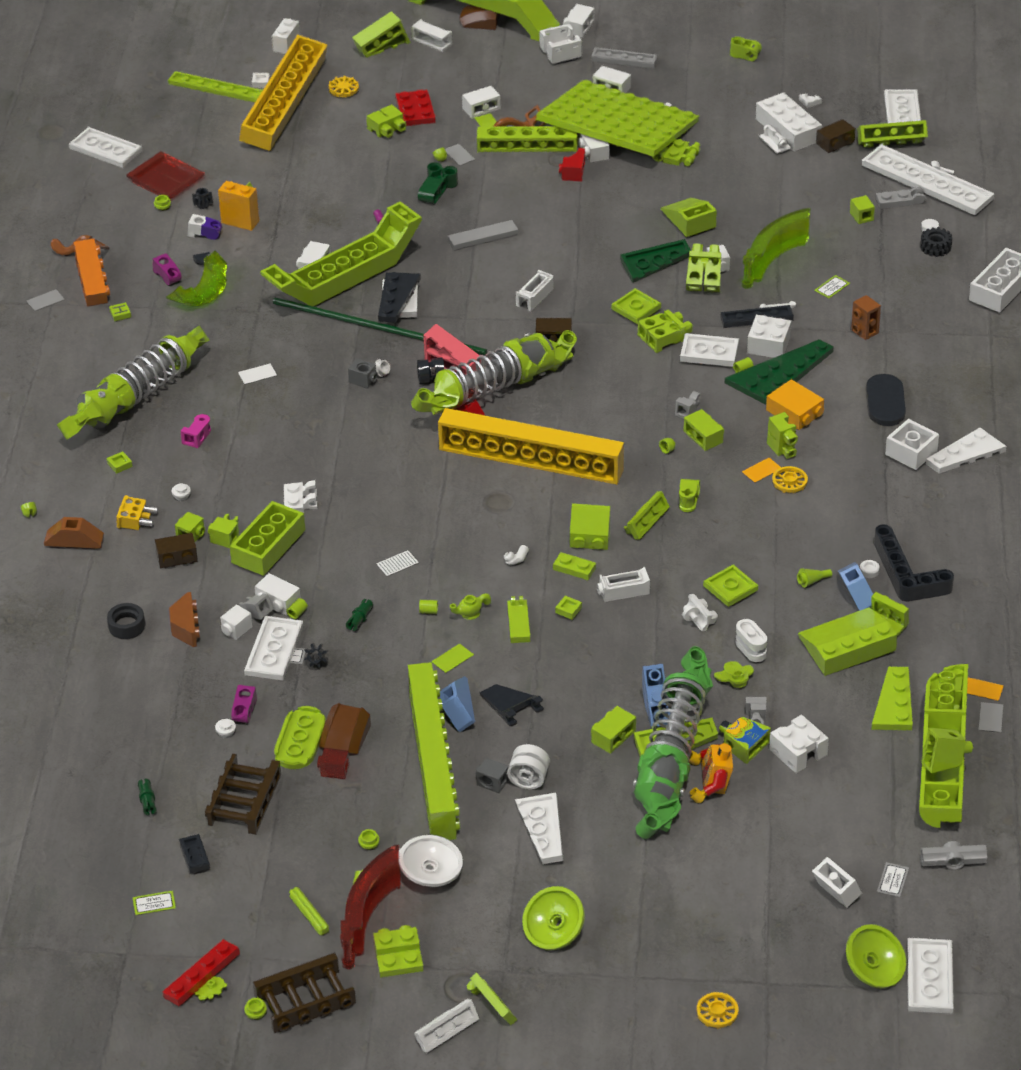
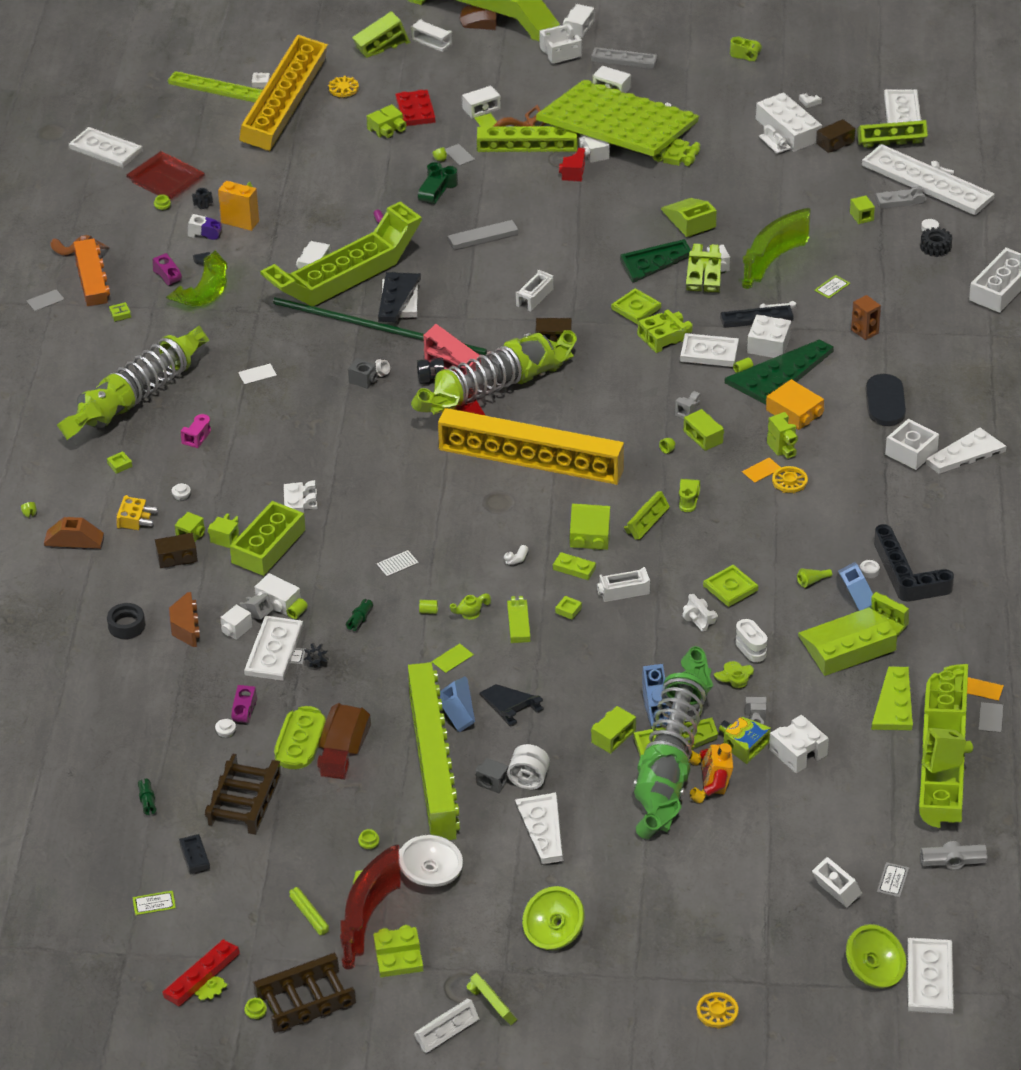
(285, 35): white brick -> none

